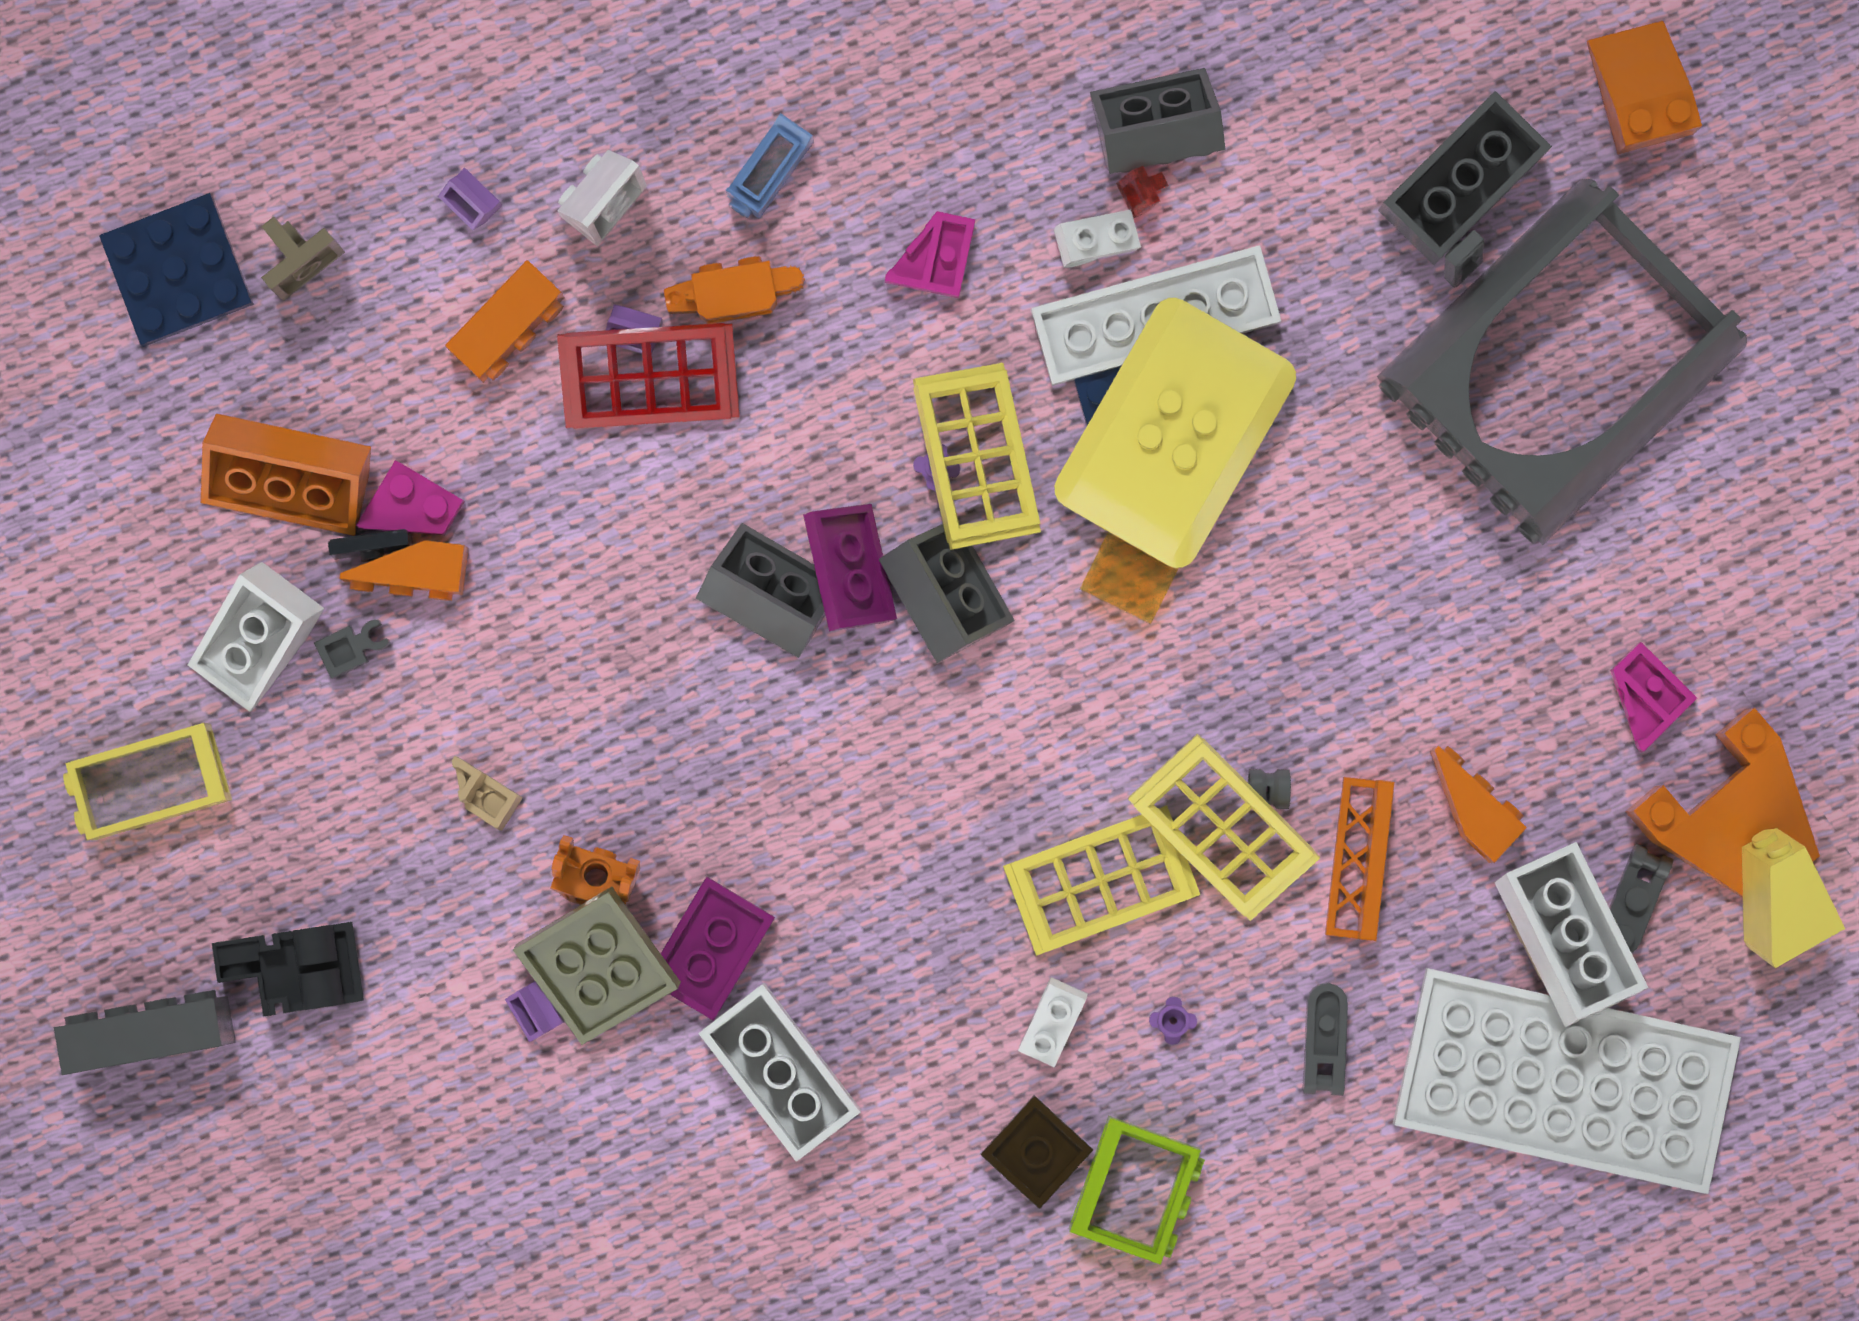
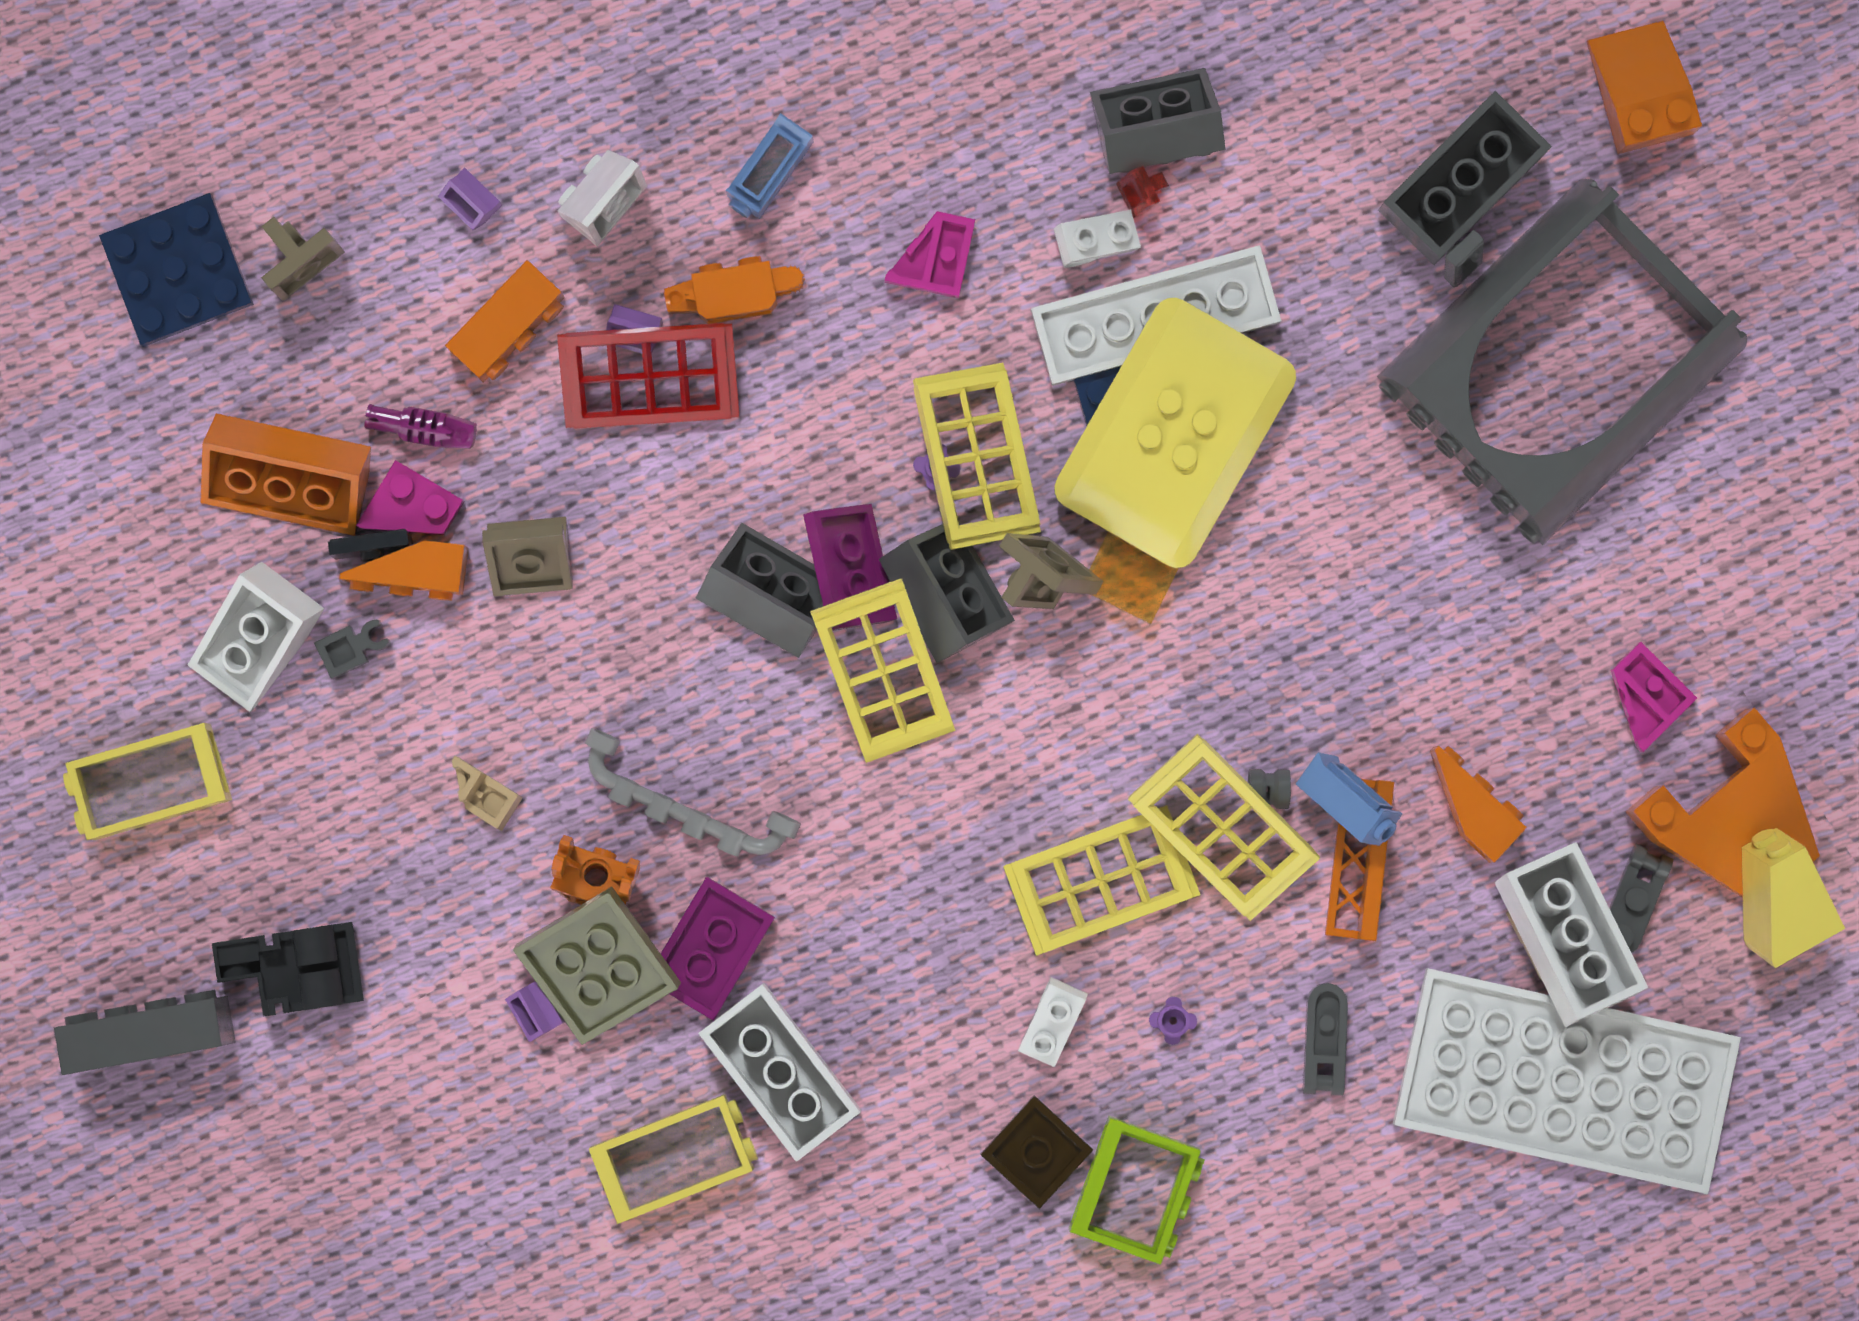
(423, 426): none -> magenta hinge
(528, 556): none -> dark tan bracket
(673, 1158): none -> clear piece
(695, 822): none -> light grey bar
(860, 606): none -> light yellow piece
(1044, 572): none -> dark tan bracket
(1349, 799): none -> medium blue window

